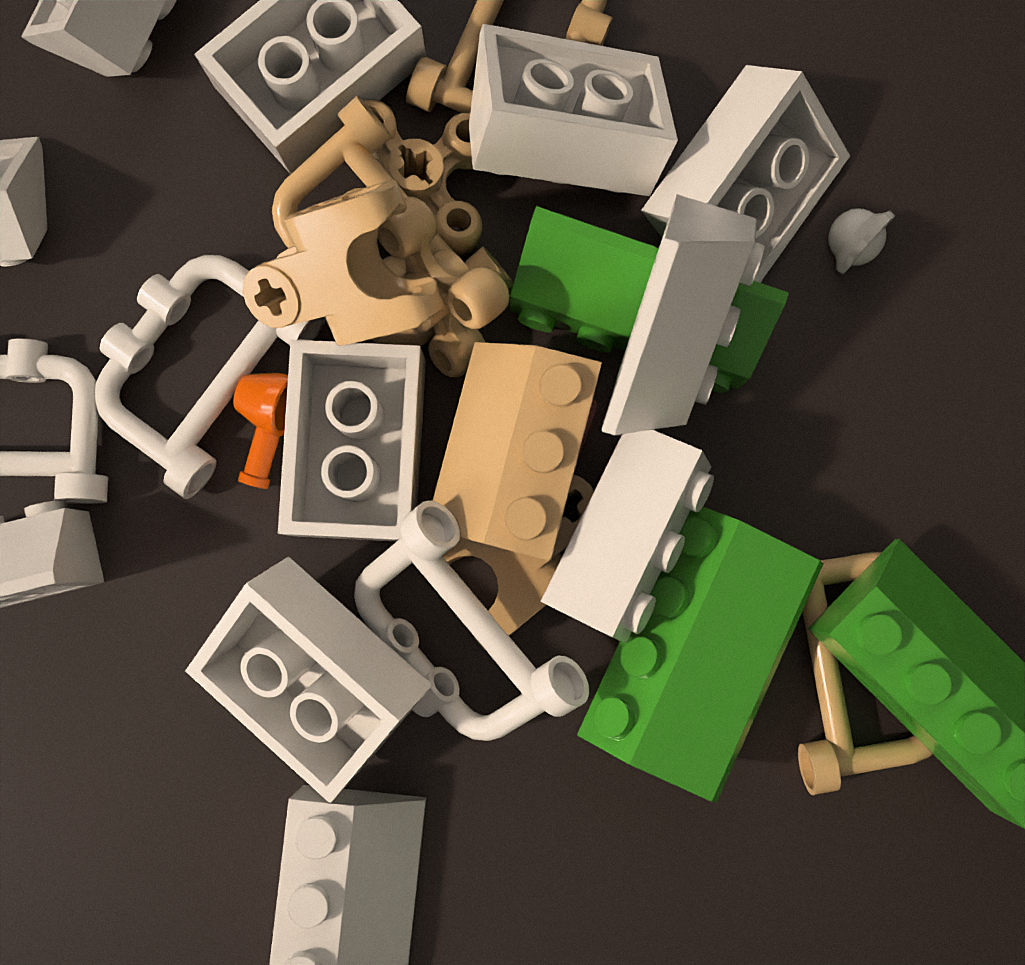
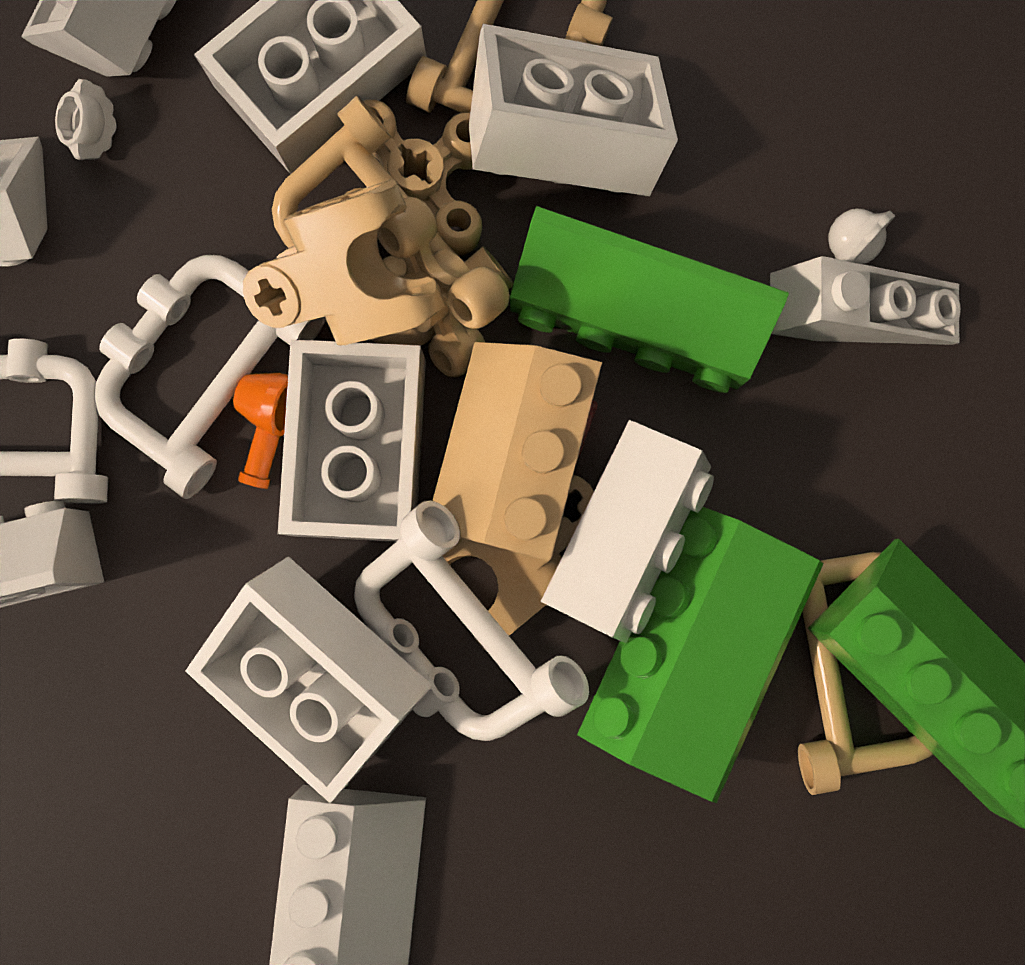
(85, 120): none -> white piece
(683, 317): white slope -> none
(759, 155): white slope -> none
(865, 304): none -> white slope

